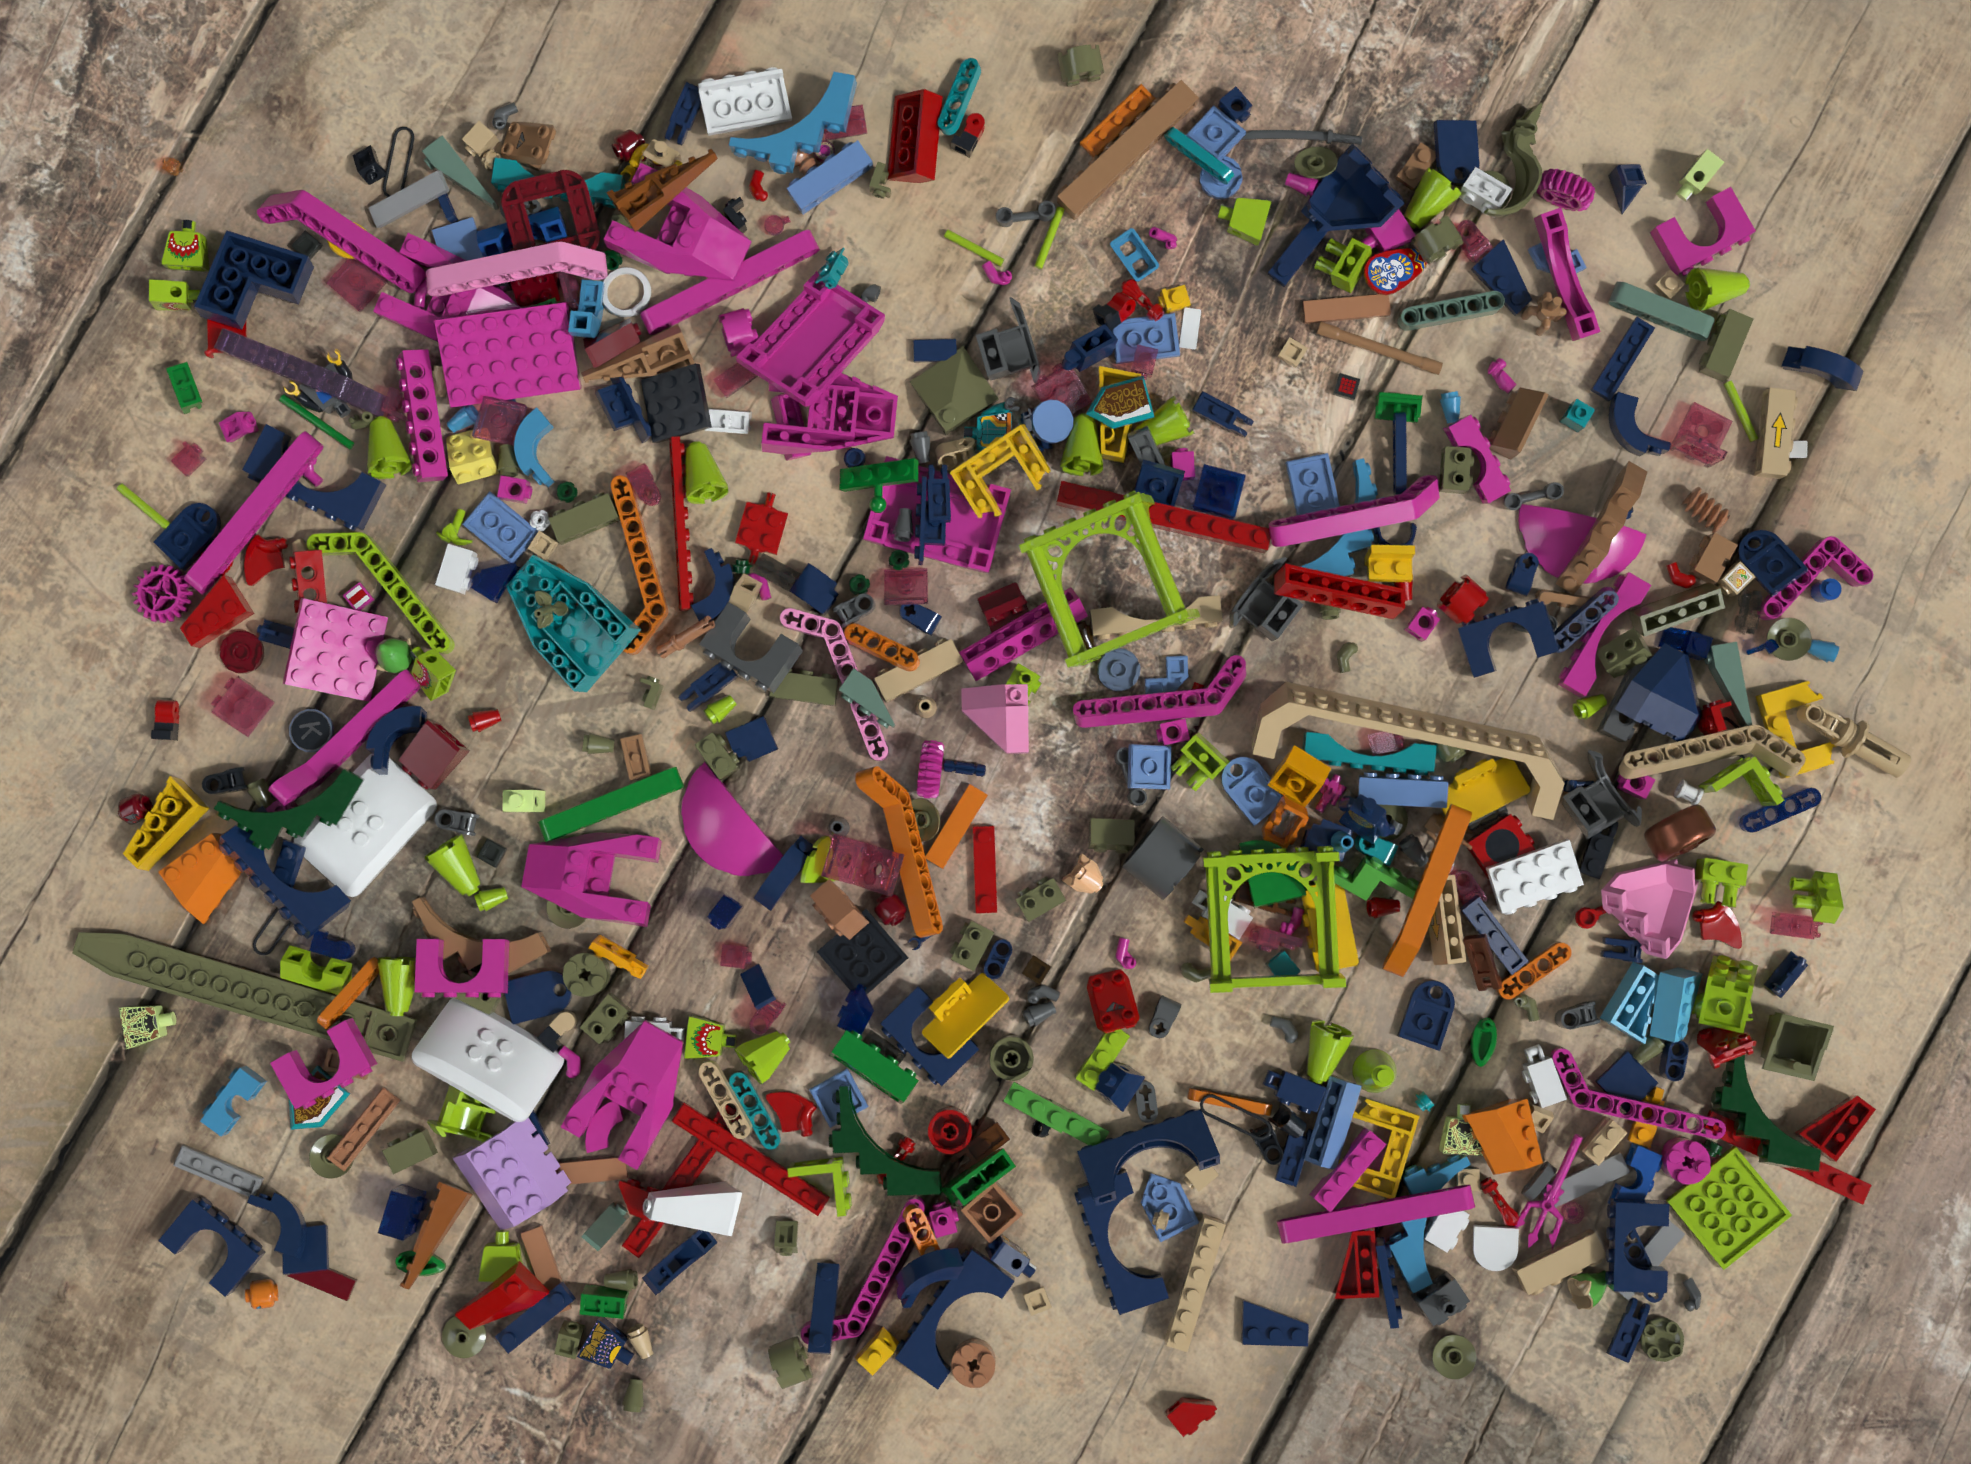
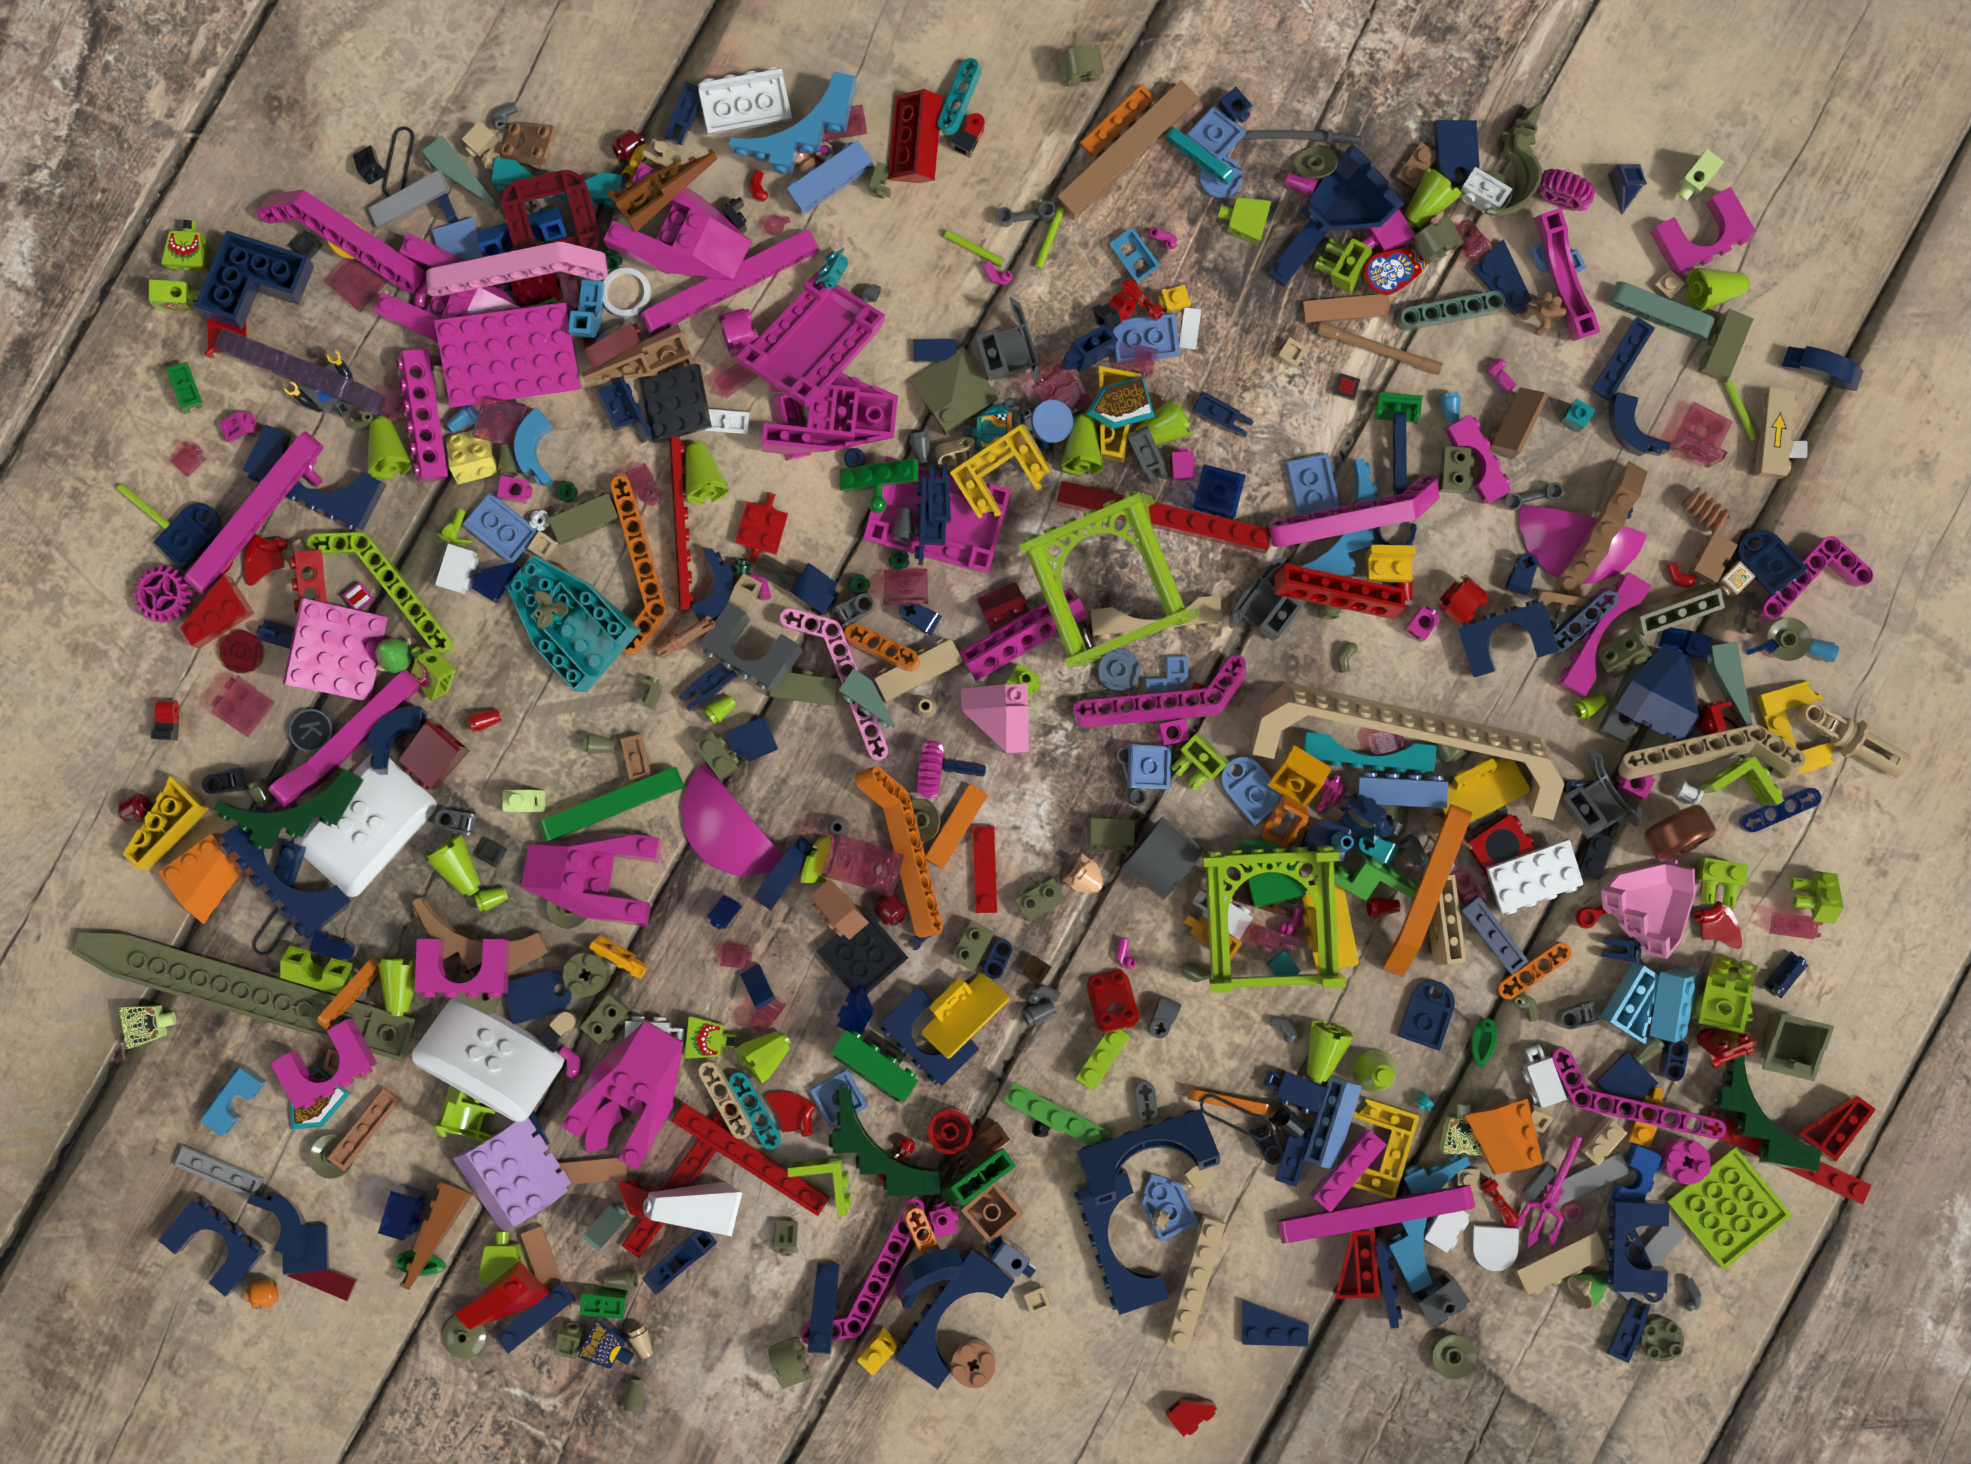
(172, 166): clear orange plate -> none
(316, 421): green bar -> none
(409, 1151): olive brick -> none
(1006, 1069): olive brick -> none
(1119, 1084): dark blue torso -> none
(1159, 482): dark blue tile -> none
(1482, 962): copper plate -> none
(1712, 1147): dark green plate -> none
(1826, 590): blue brick -> none

